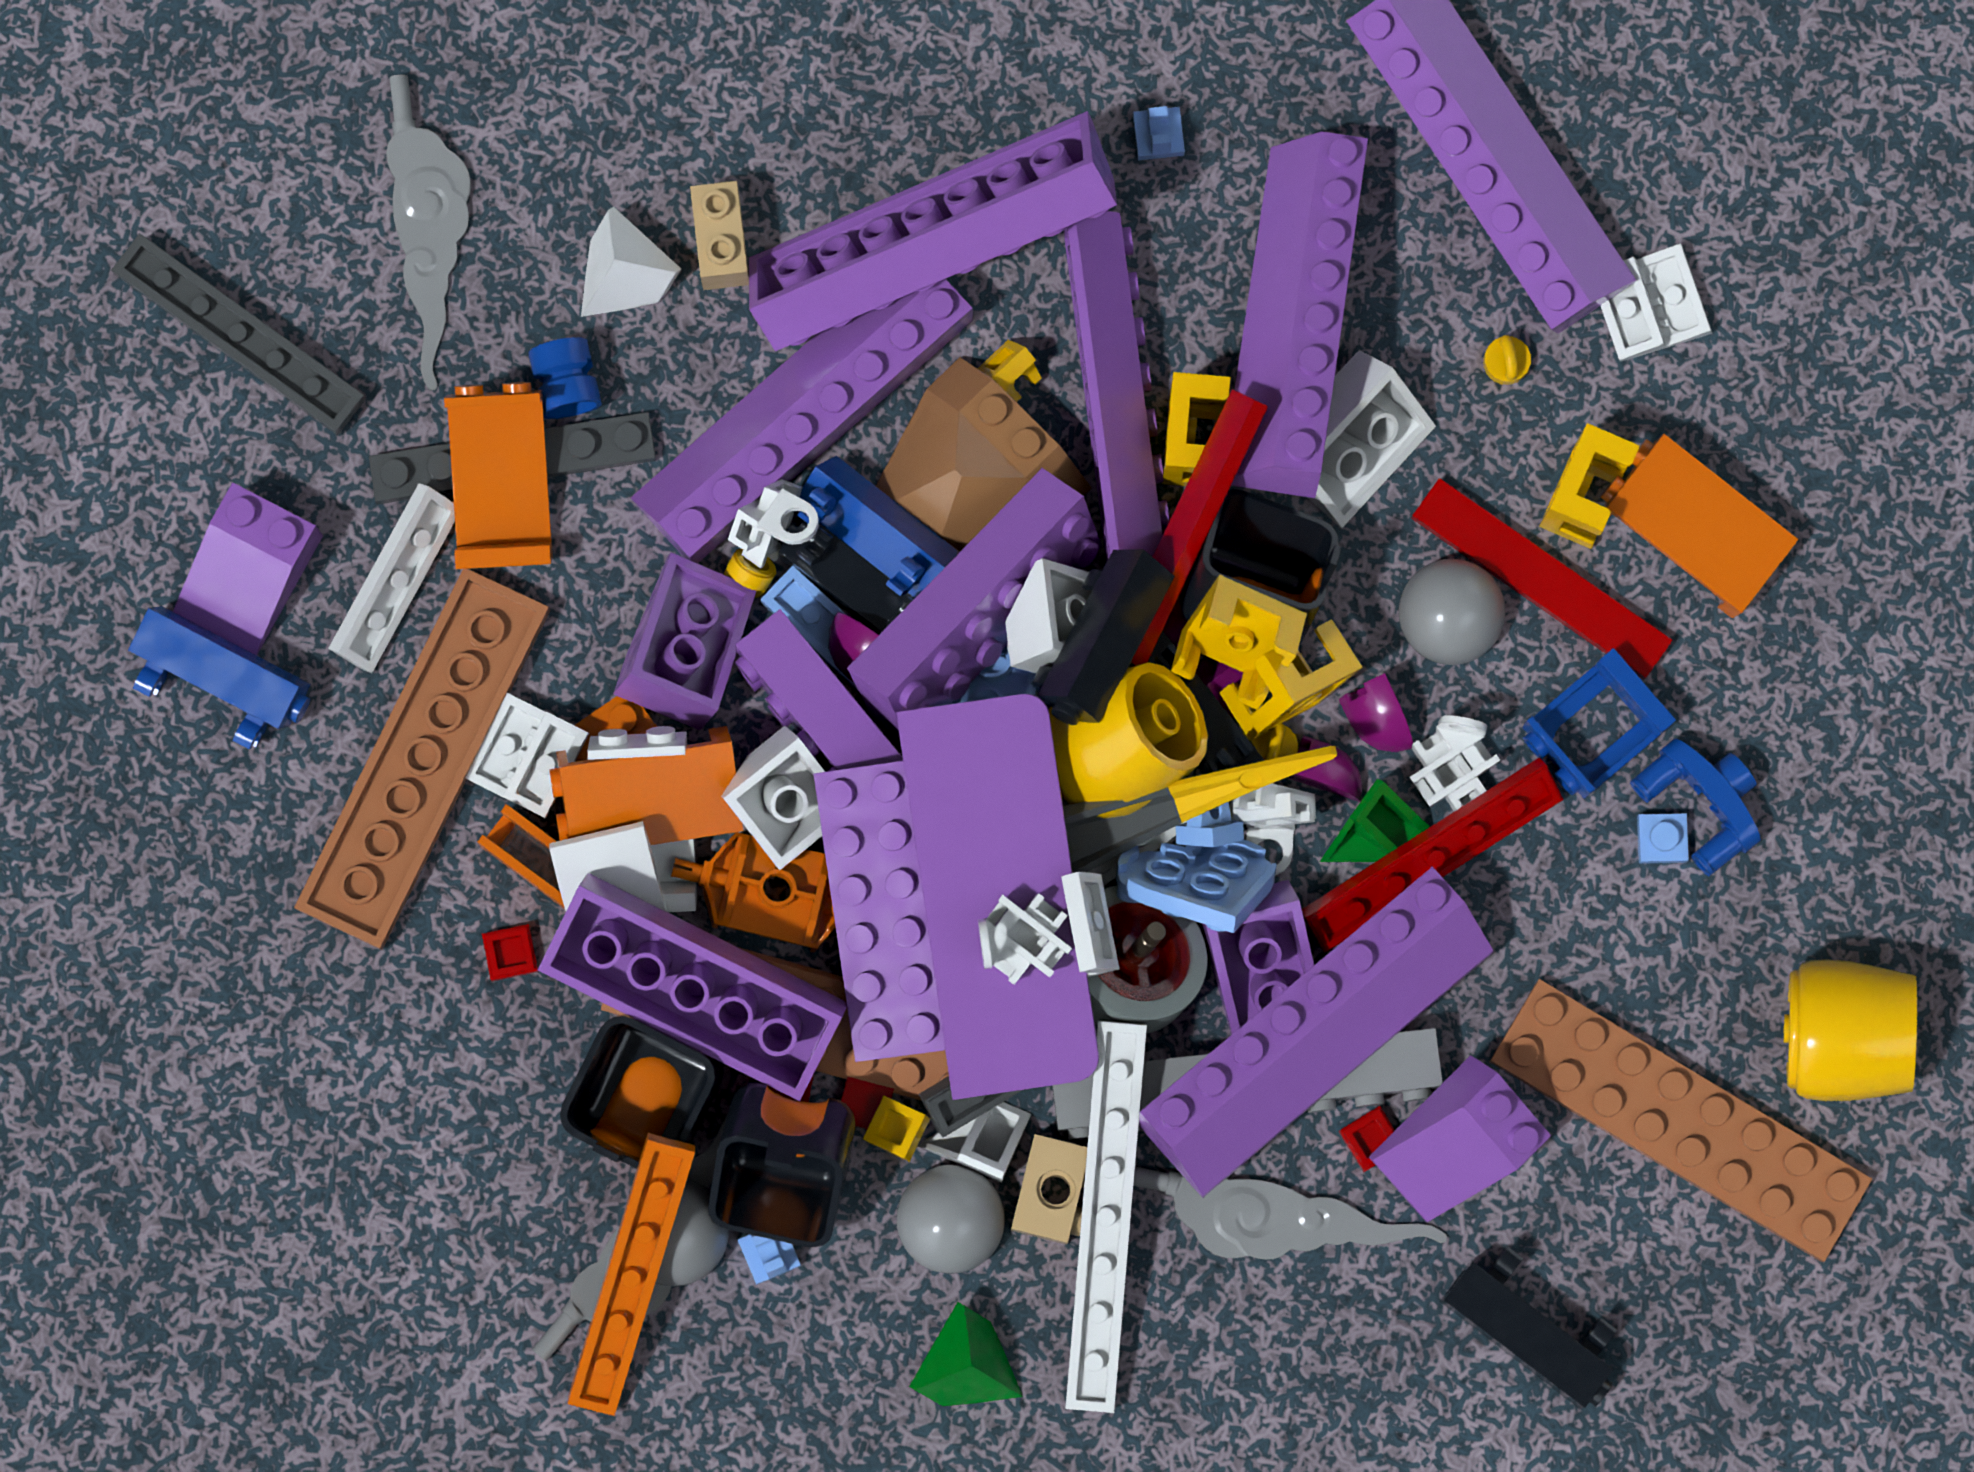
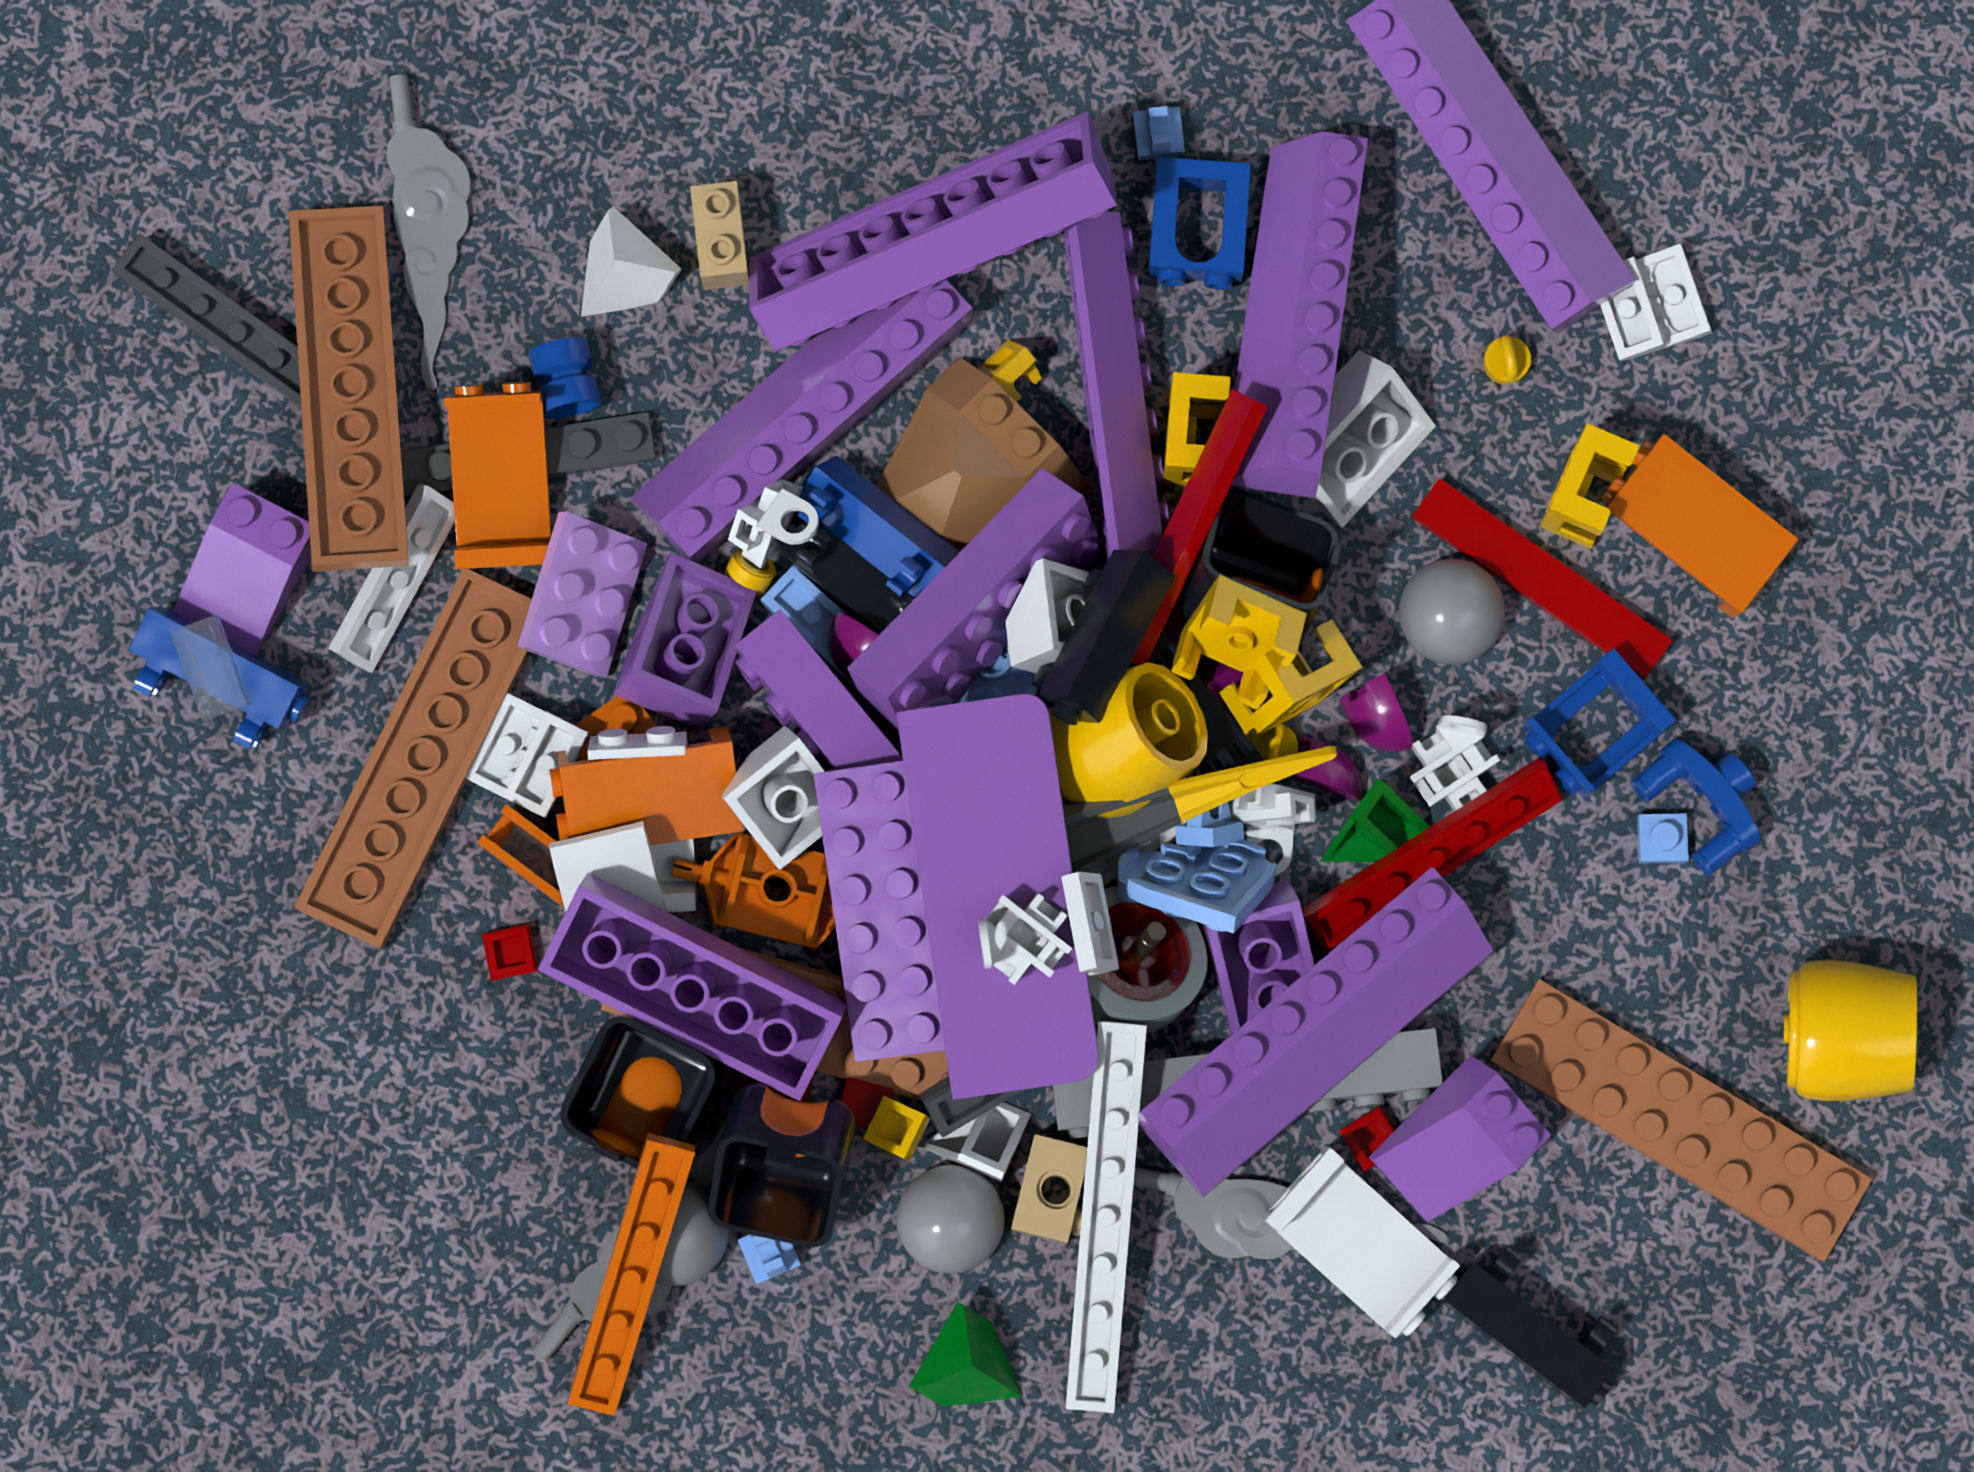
(210, 668): none -> clear tile
(348, 389): none -> nougat plate
(582, 594): none -> lavender plate
(1165, 259): none -> blue panel
(1361, 1244): none -> white panel

